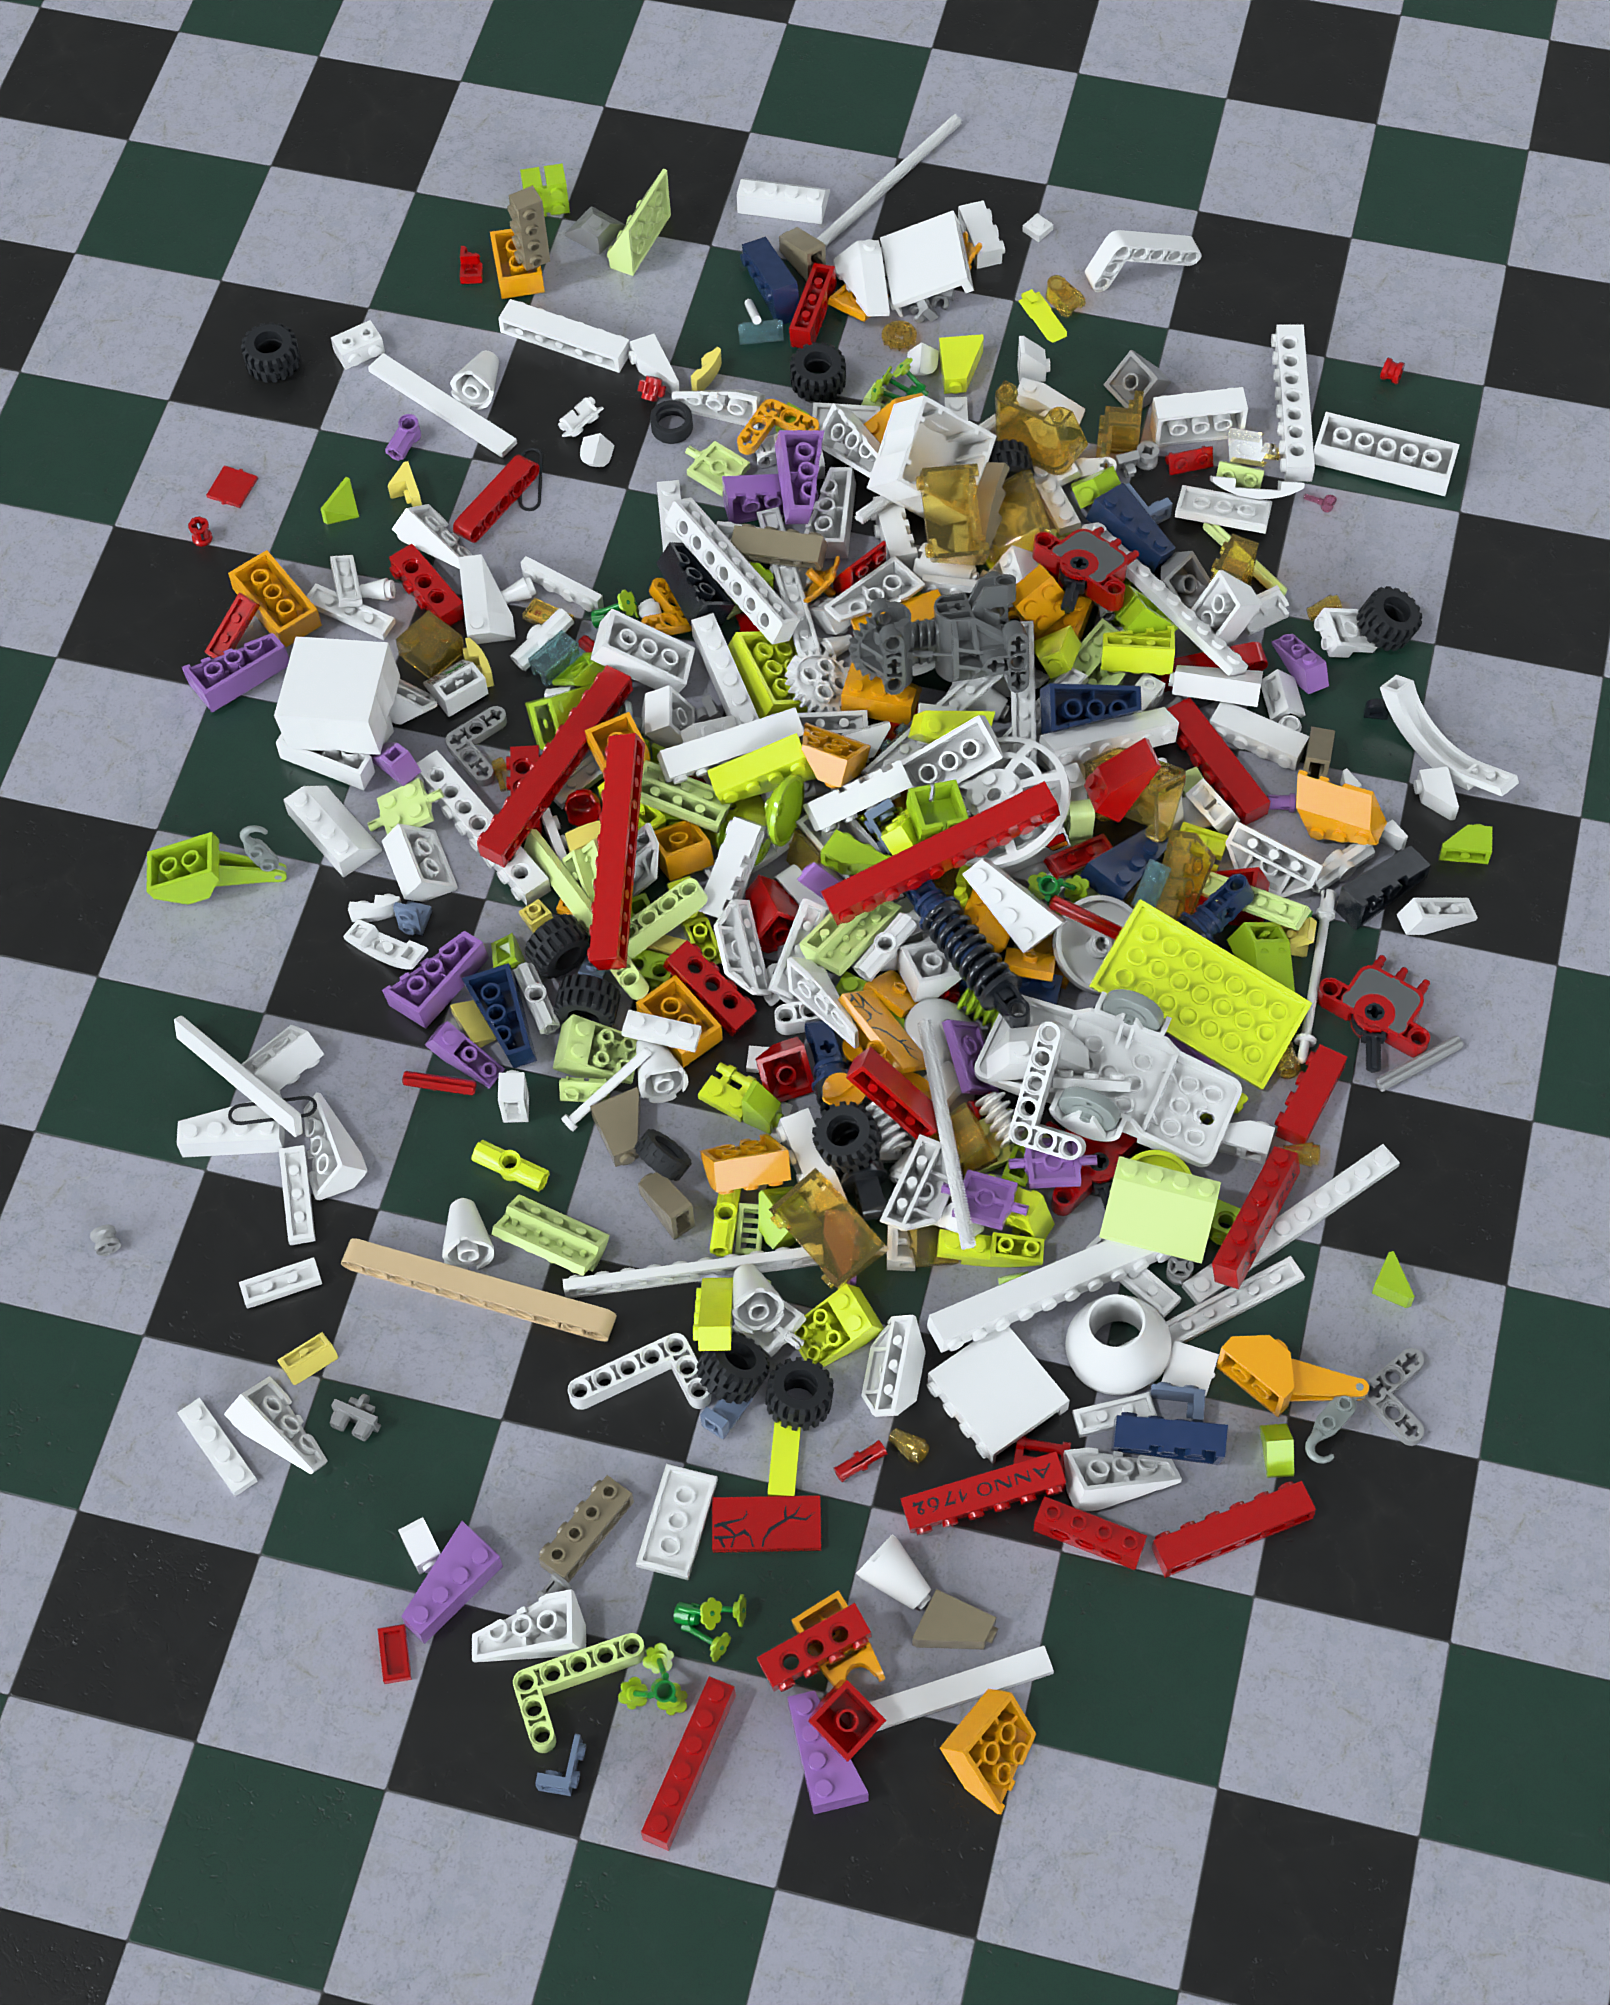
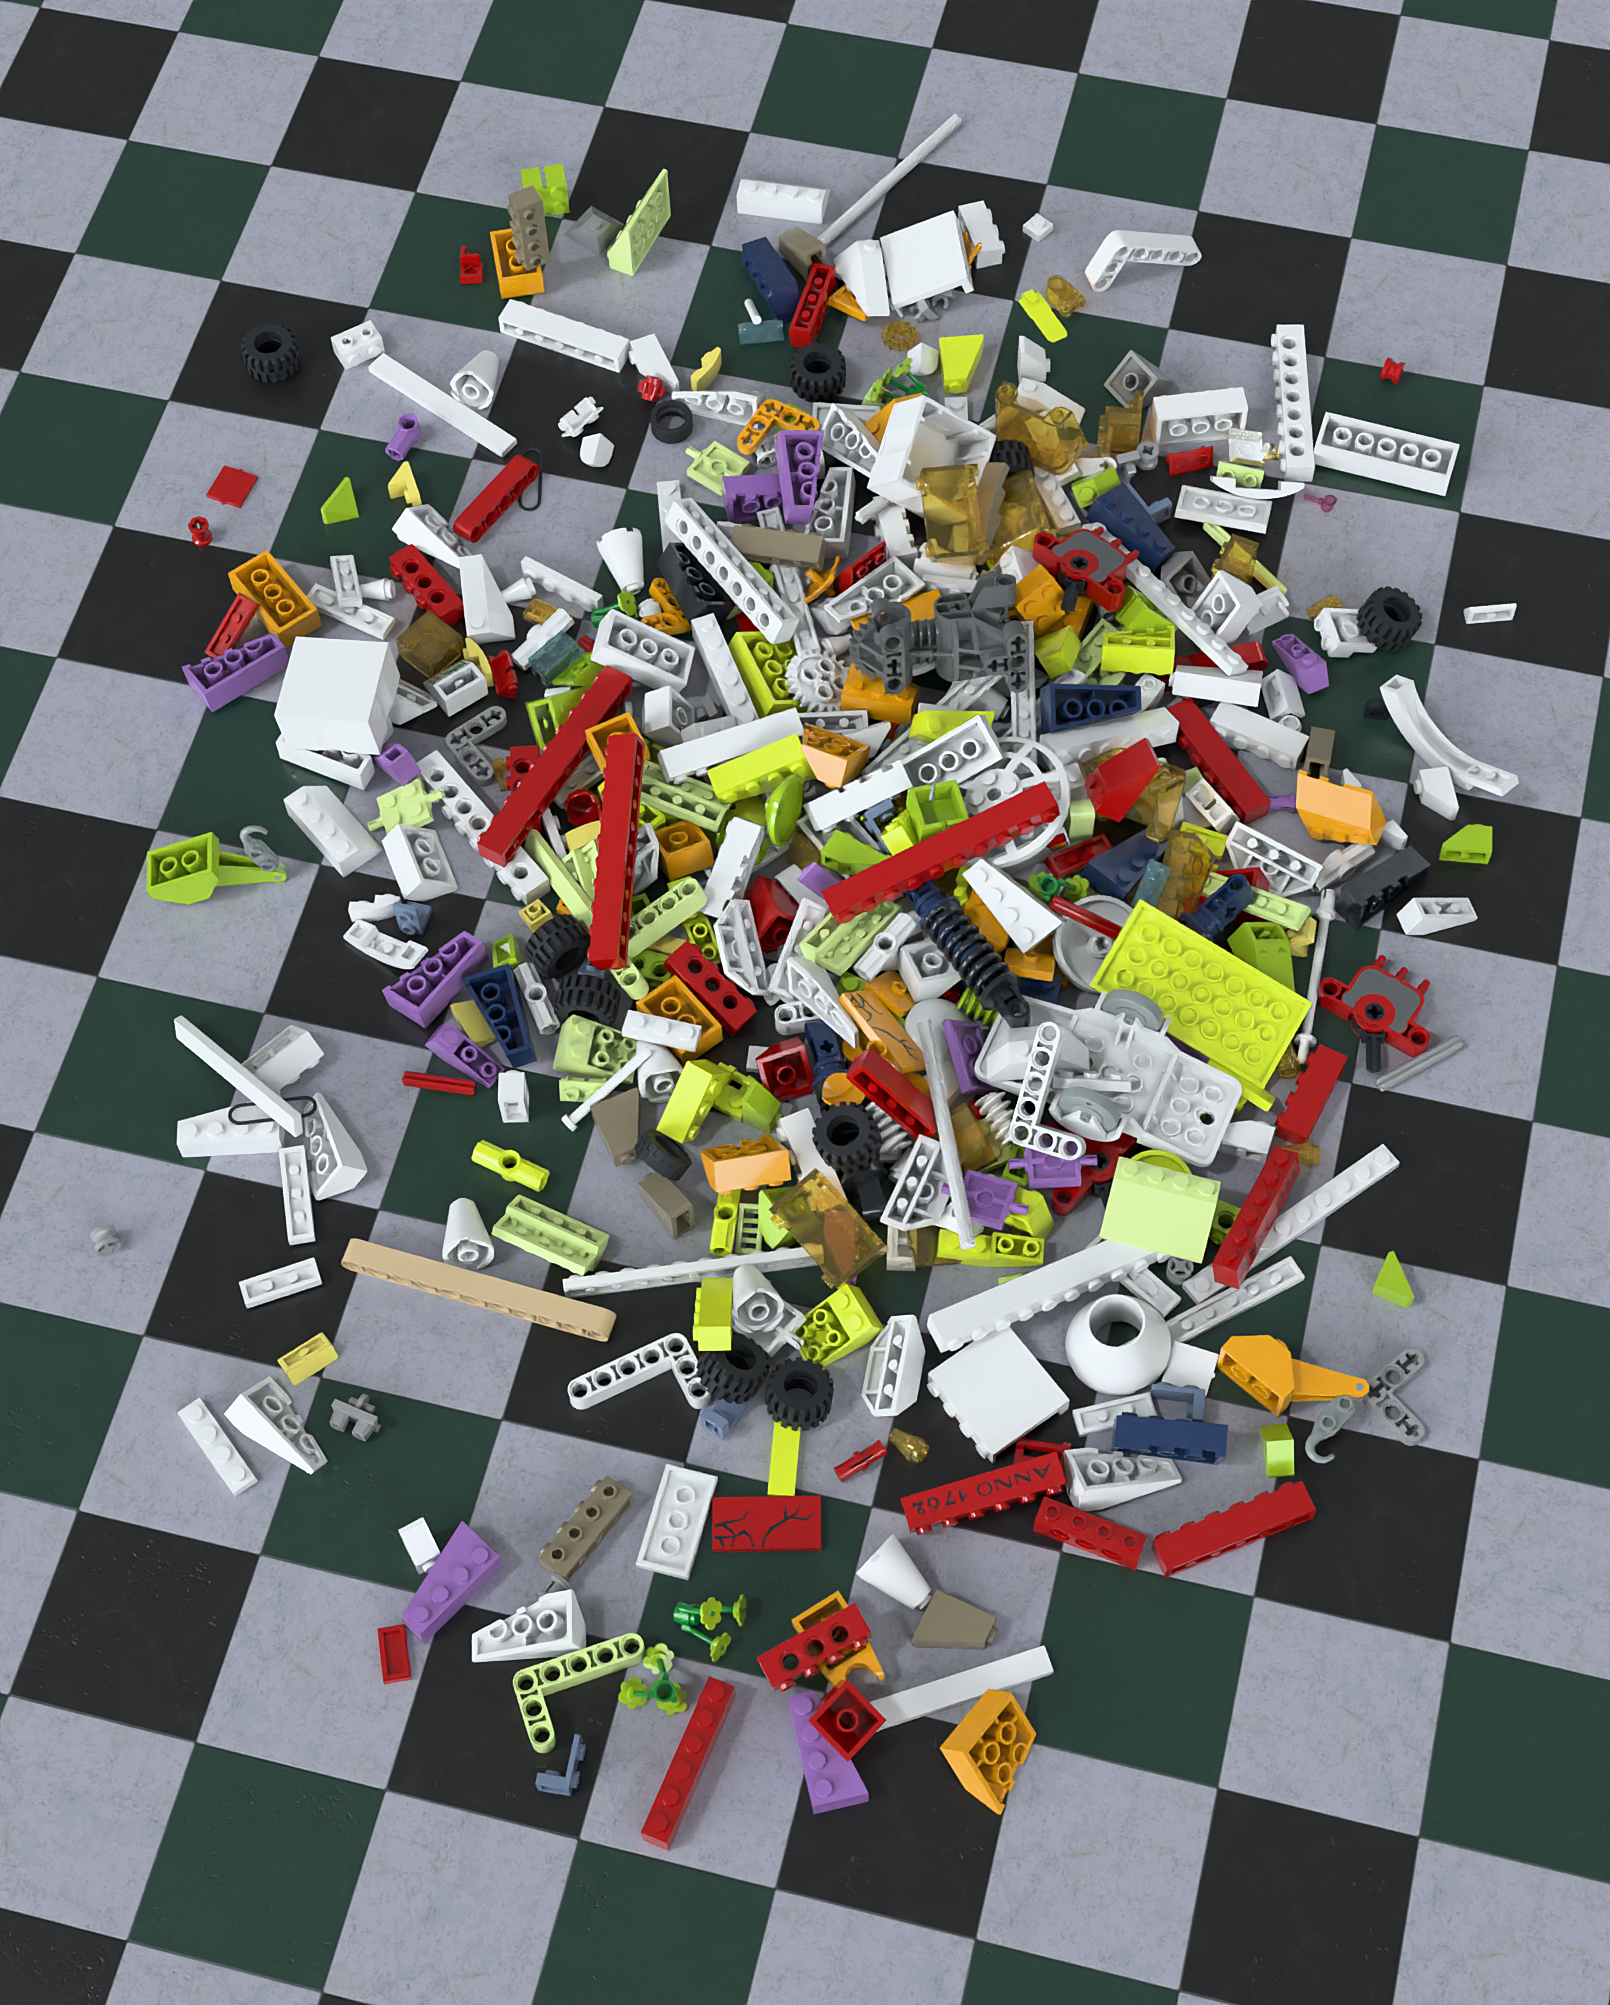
(504, 680): none -> red hinge
(624, 557): none -> white cone
(692, 1099): none -> neon yellow wedge
(1249, 1091): none -> neon yellow tile
(1489, 613): none -> white slope

